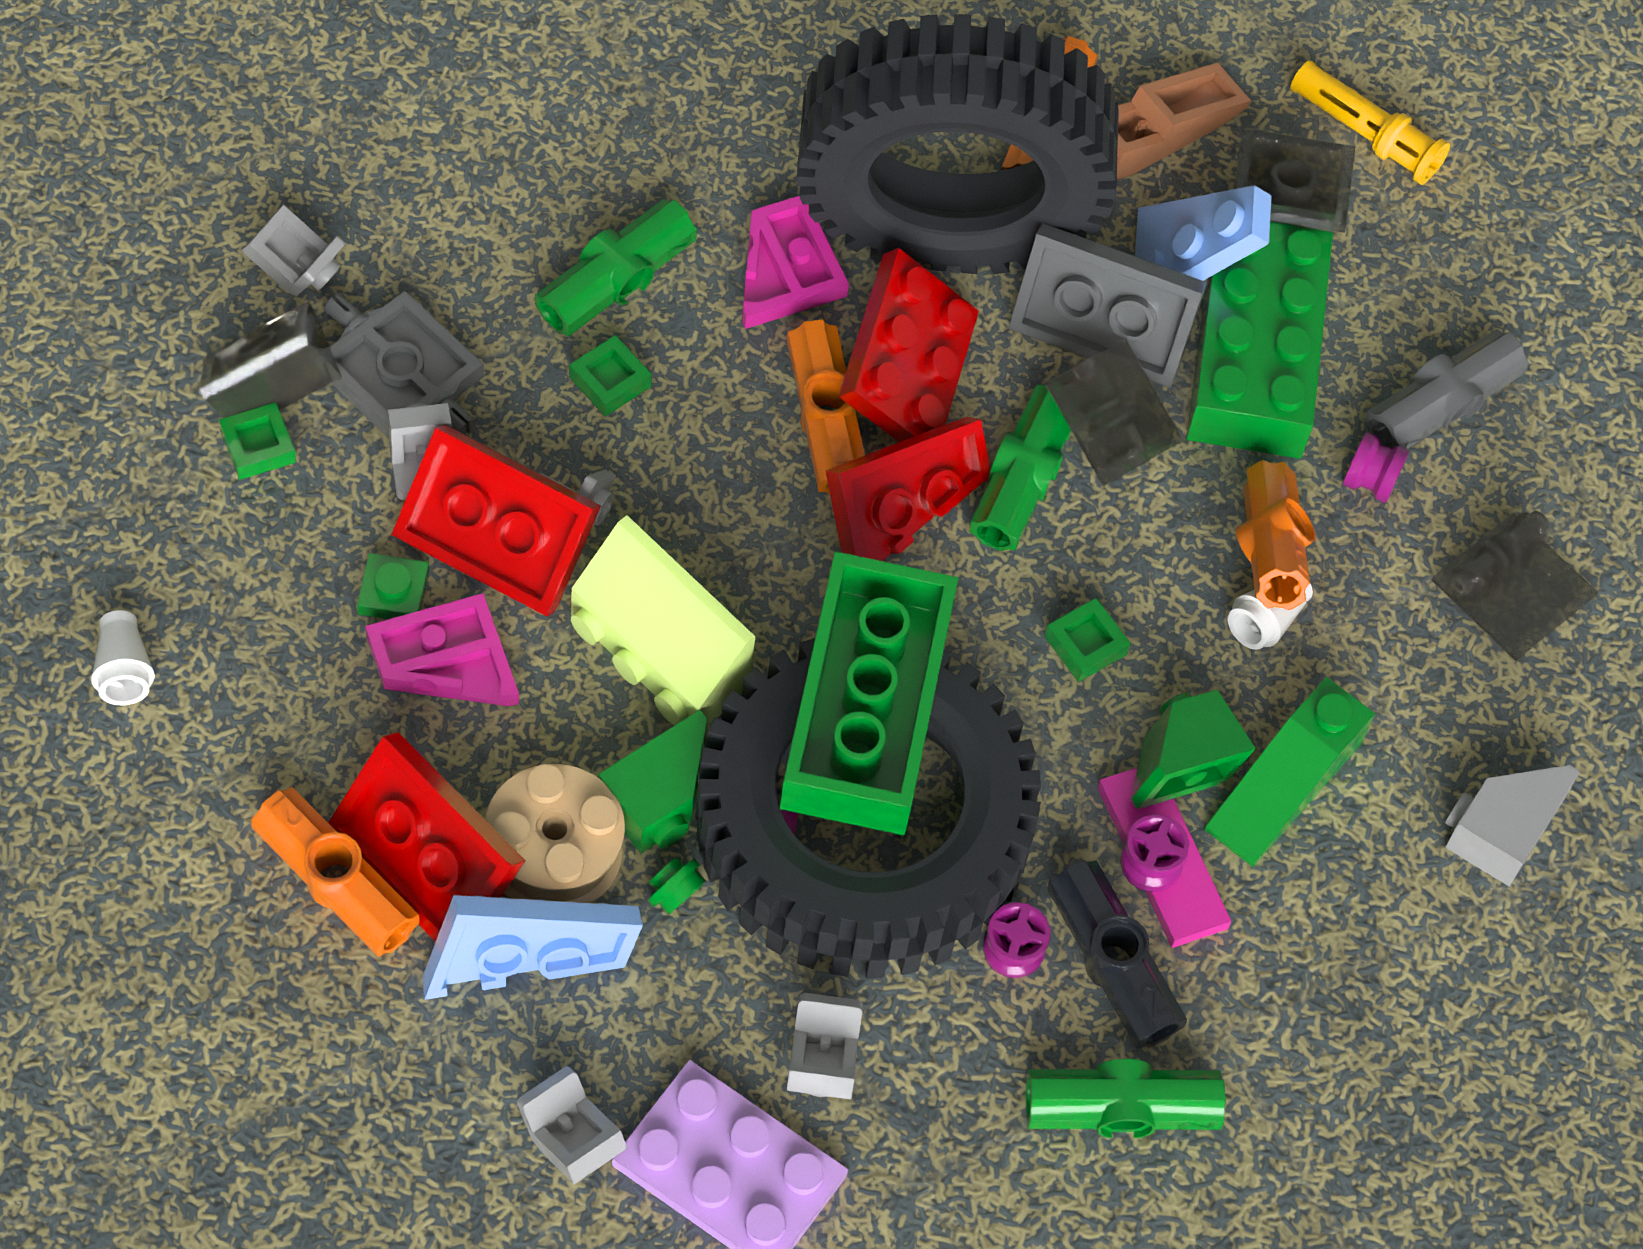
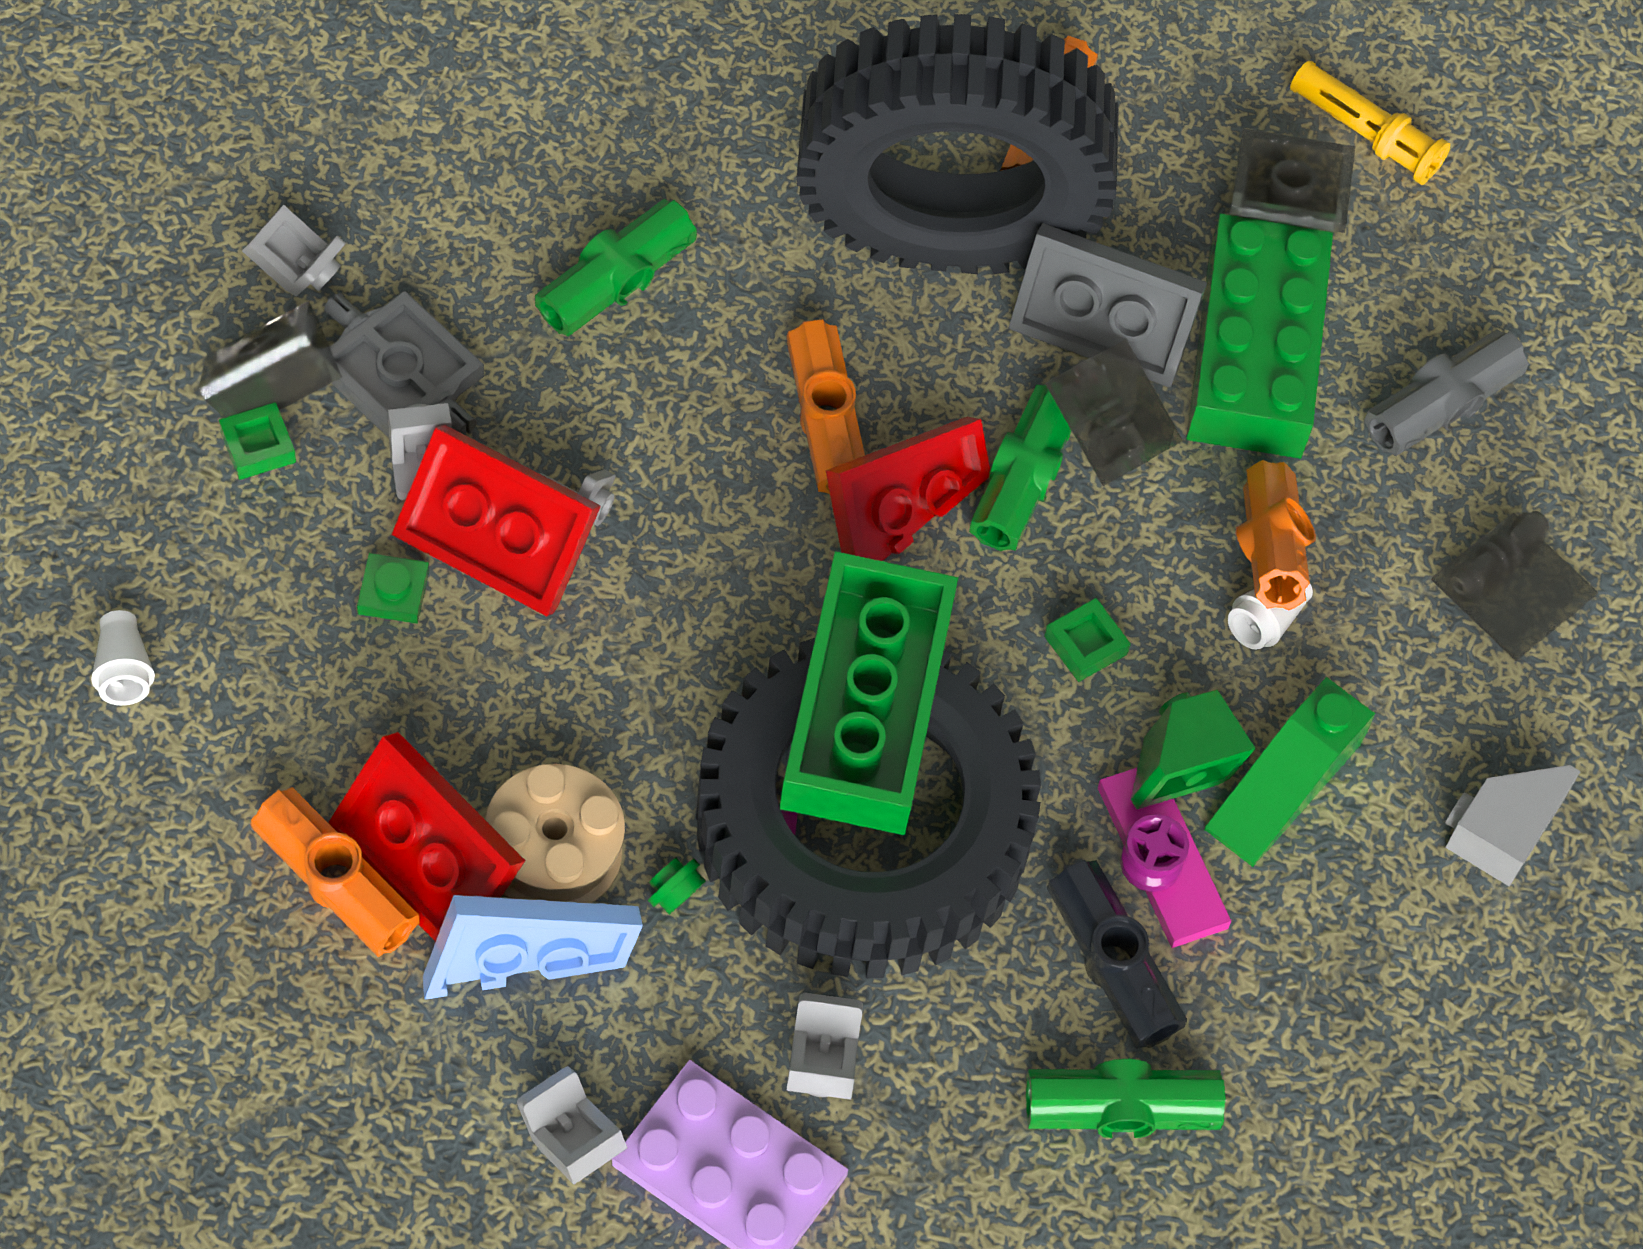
(444, 653): dark pink wing -> none
(610, 375): green plate -> none
(659, 784): green slope -> none
(660, 625): yellowish green slope -> none
(788, 264): dark pink wing -> none
(908, 349): red plate -> none
(1020, 926): magenta wheel -> none
(1174, 114): nougat slope -> none
(1204, 231): light blue wing -> none
(1376, 467): magenta wheel -> none

